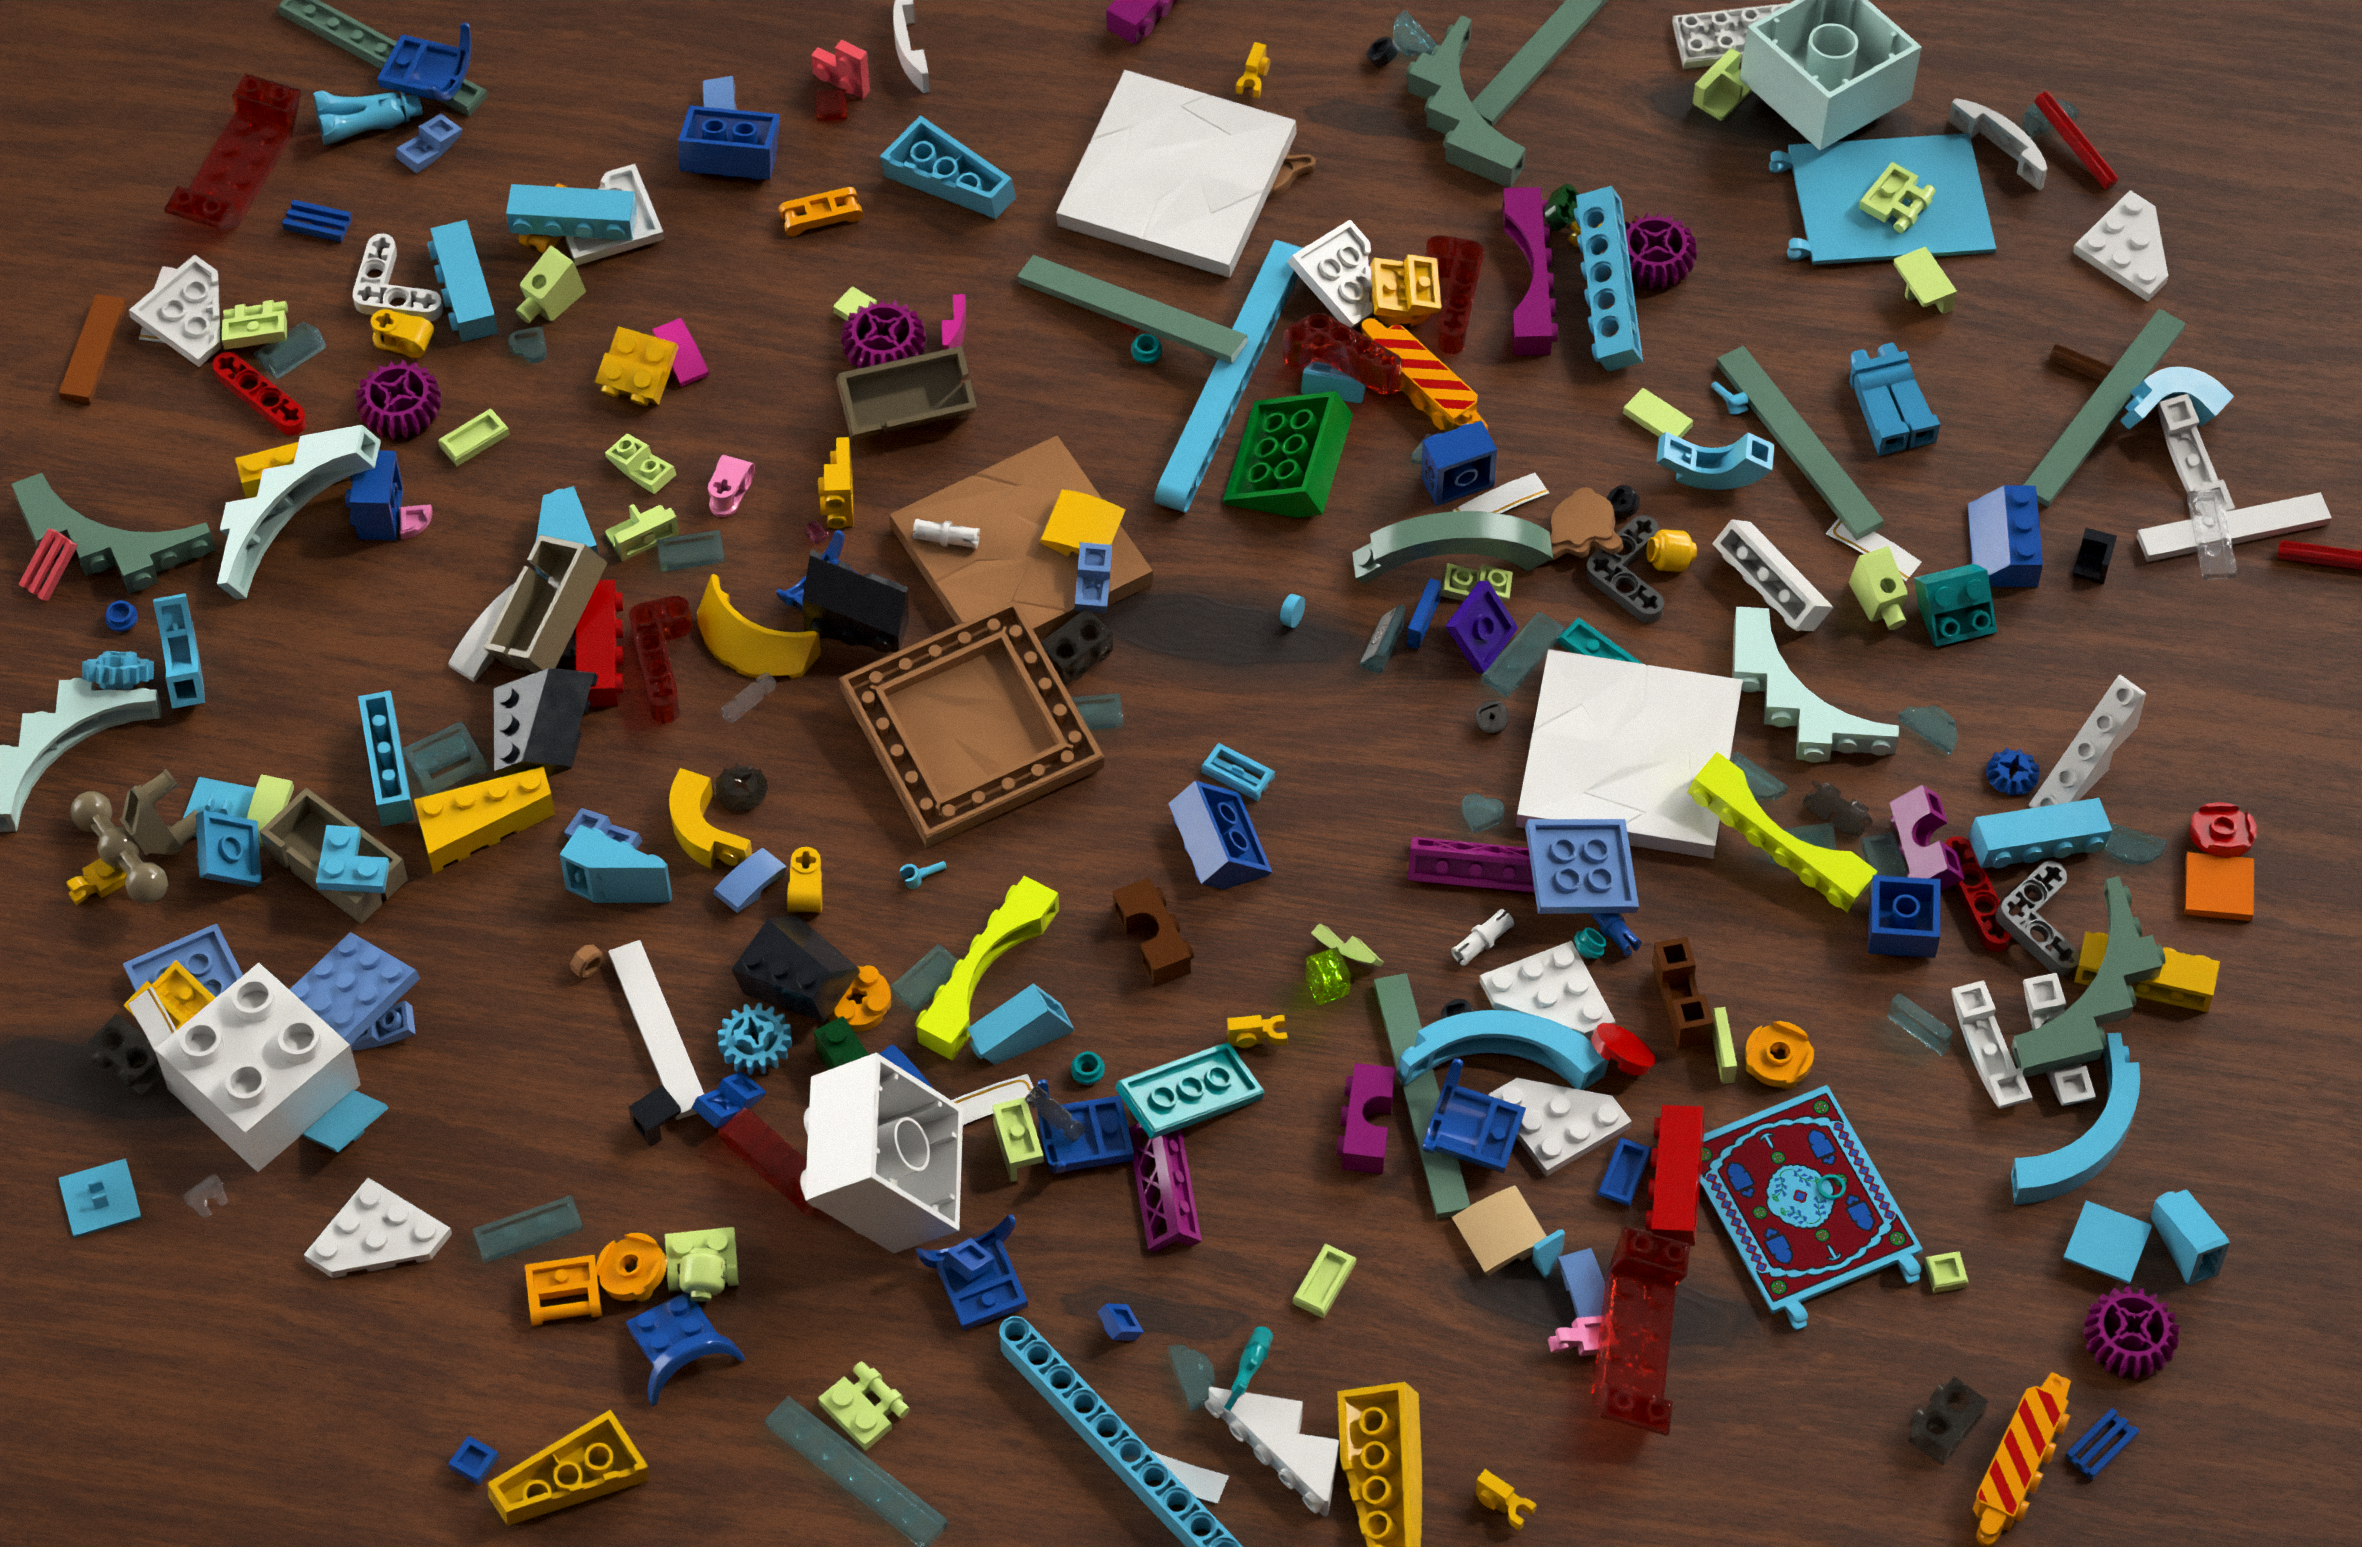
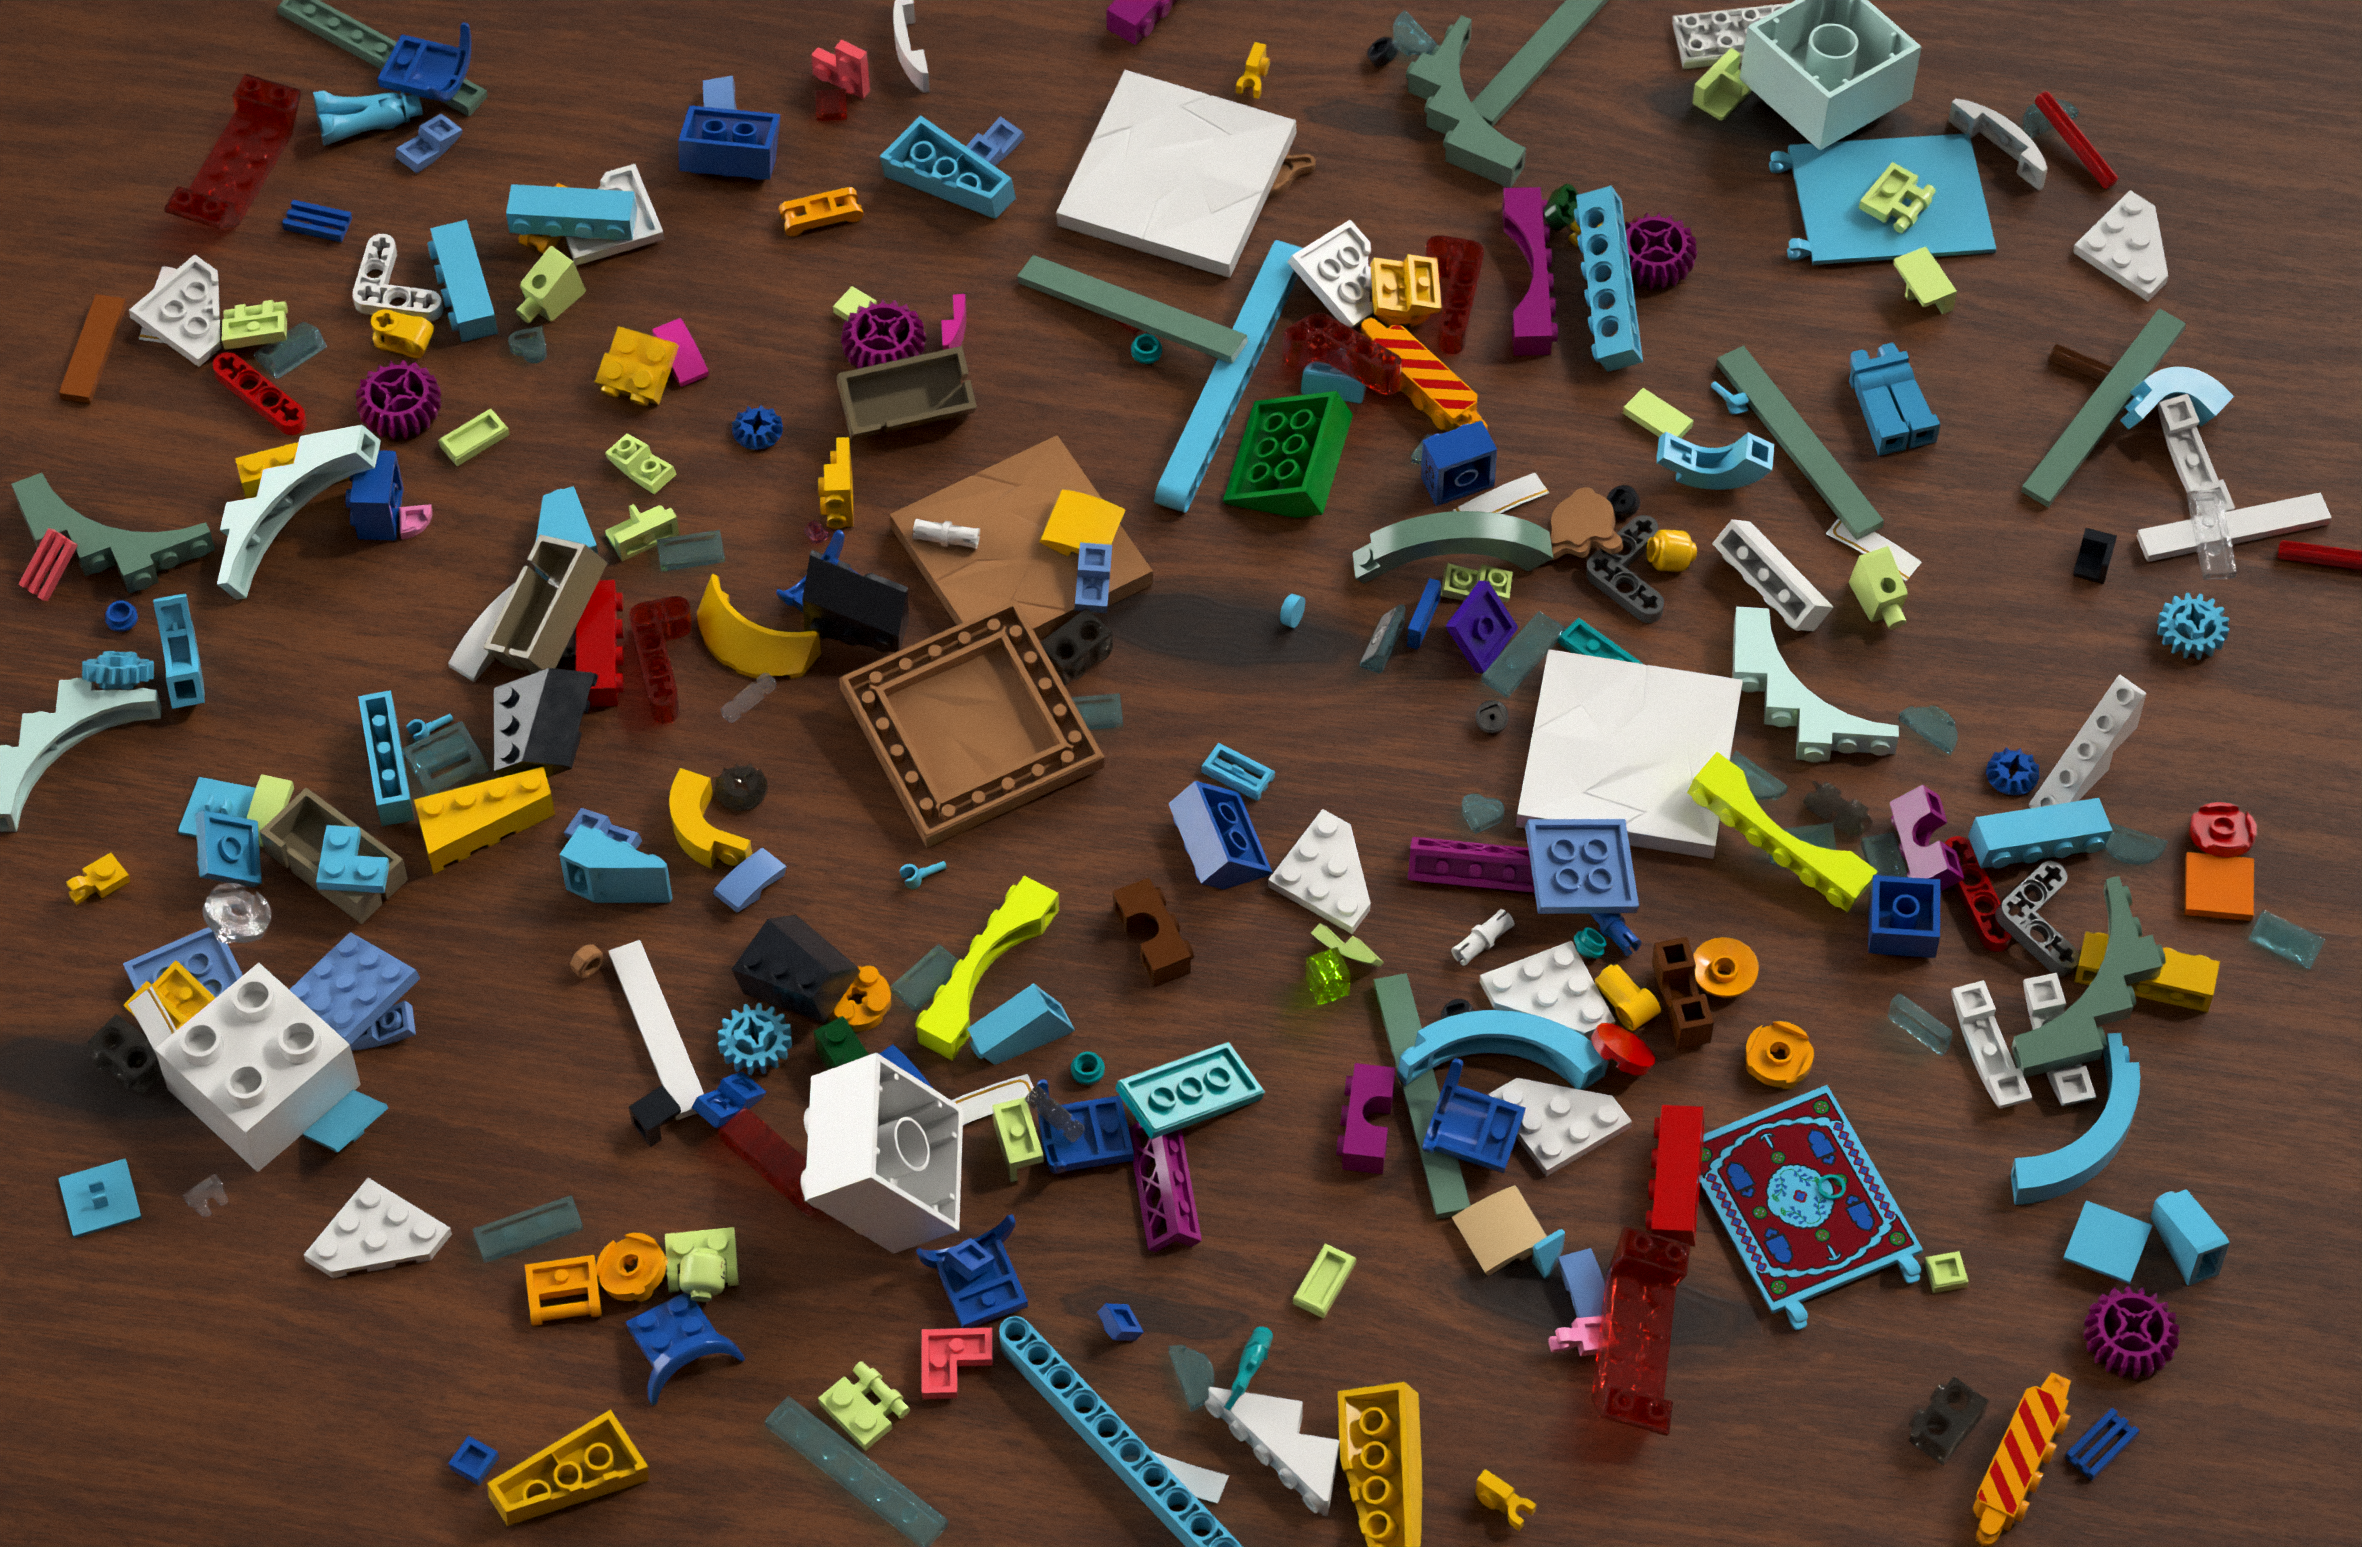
(142, 829): dark tan connector -> none
(232, 927): none -> clear plate
(417, 724): none -> medium azure hand
(729, 485): bright pink piece -> none
(767, 434): none -> blue gear
(805, 884): yellow piece -> none
(945, 1351): none -> coral plate
(997, 141): none -> medium blue slope
(1252, 1029): yellow plate -> none
(1325, 873): none -> white plate
(1624, 1172): blue tile -> none
(1632, 1004): none -> yellow piece
(1723, 1046): yellowish green tile -> none
(1728, 956): none -> light orange dish
(1956, 604): teal slope -> none
(2007, 536): blue slope -> none
(2193, 626): none -> medium azure gear
(2287, 939): none -> clear light blue slope

